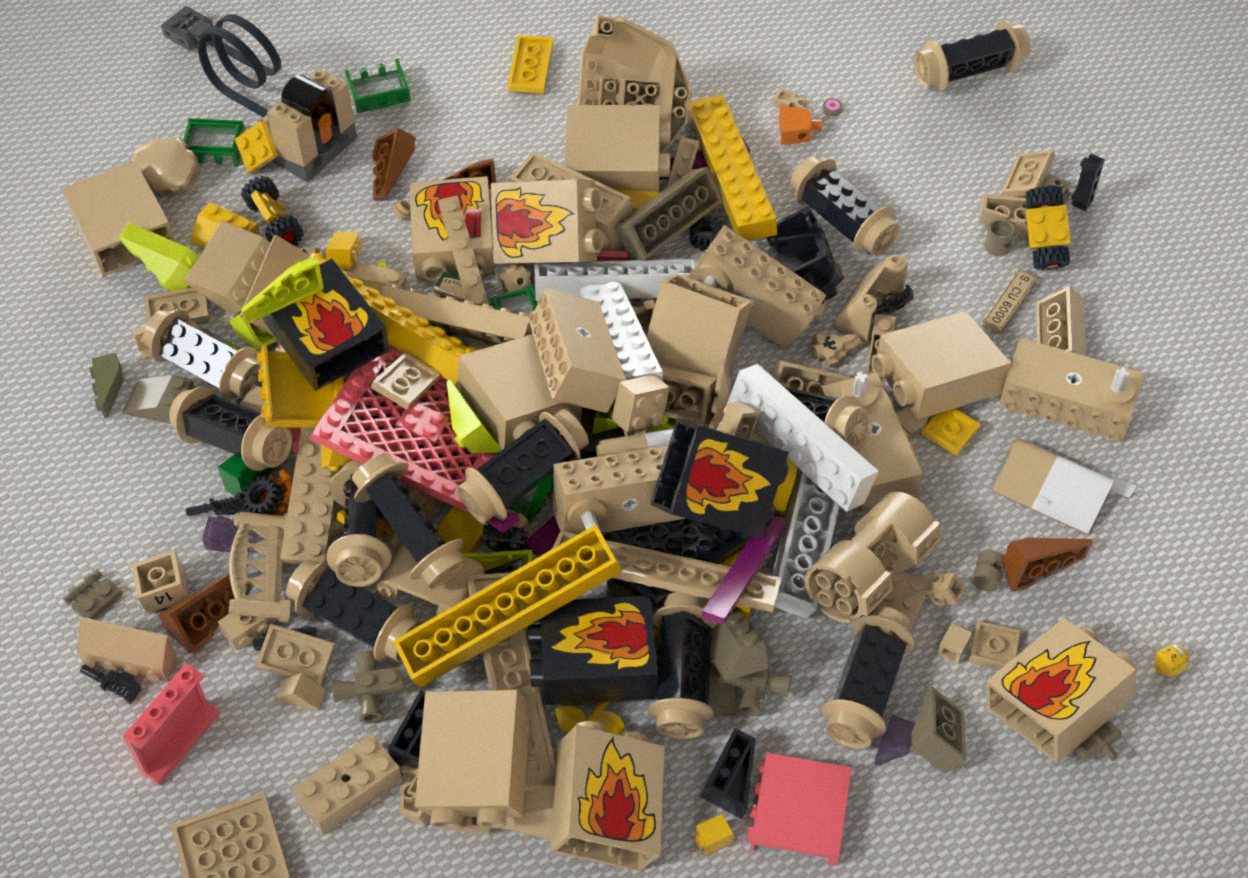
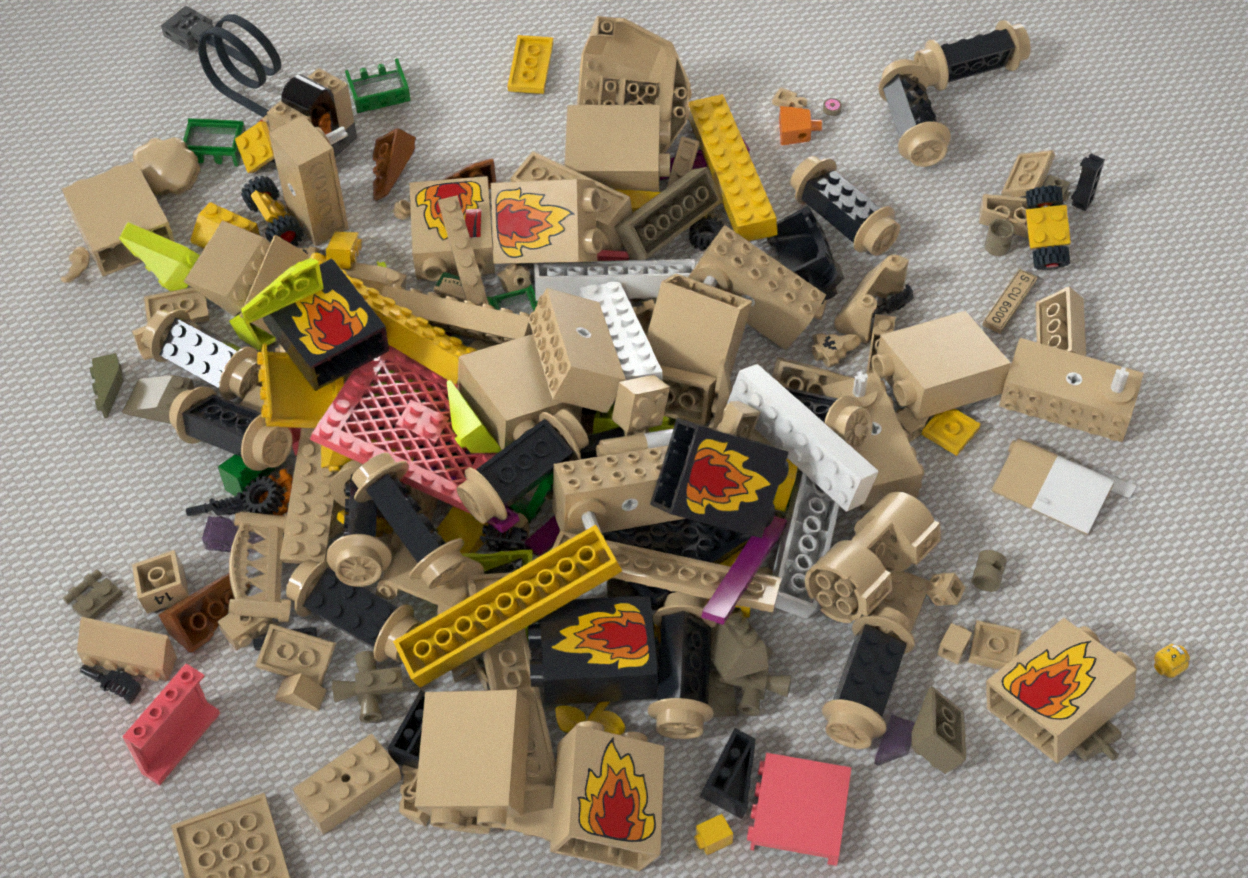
(80, 261): none -> tan piece
(310, 177): none -> tan piece
(405, 380): tan plate -> none
(473, 667): none -> tan bracket
(921, 136): none -> brick
(1039, 557): dark orange wedge -> none

